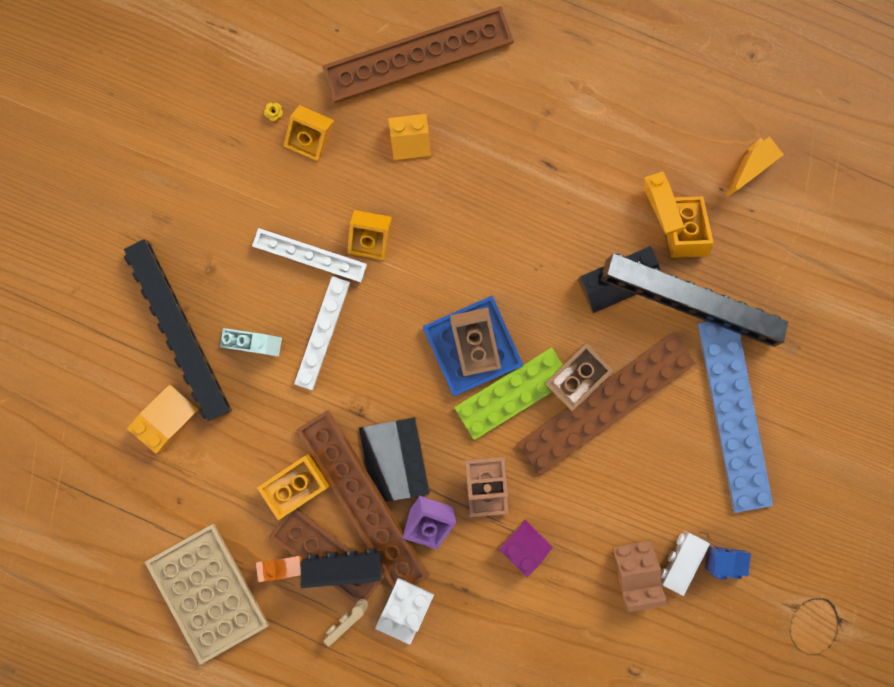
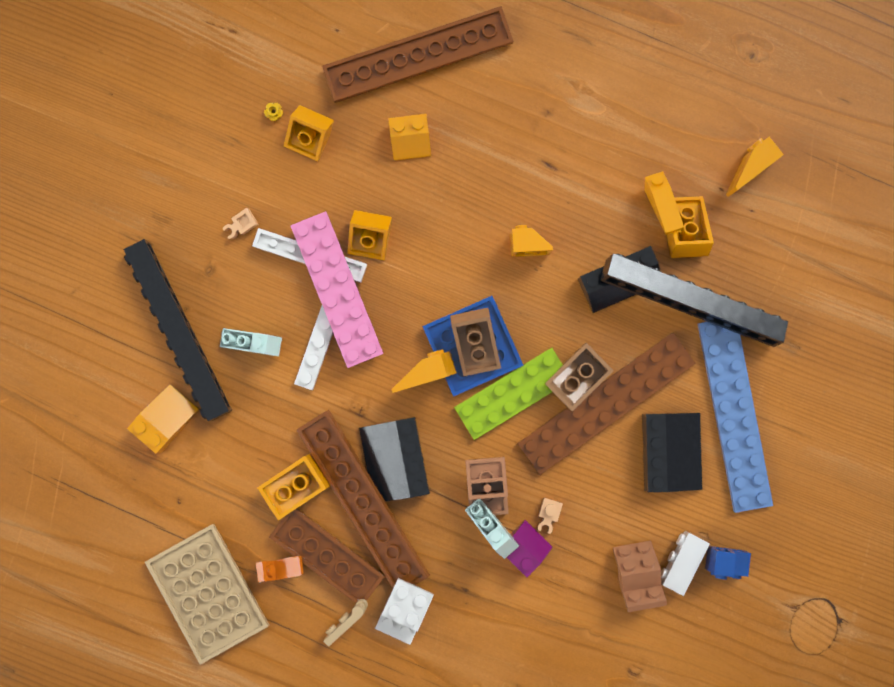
(242, 223): none -> light nougat plate
(337, 289): none -> bright pink plate
(342, 568): black slope -> none
(429, 522): medium lavender slope -> none
(435, 367): none -> light orange slope
(491, 528): none -> light aqua slope
(528, 242): none -> light orange slope
(549, 512): none -> light nougat plate
(672, 452): none -> black slope

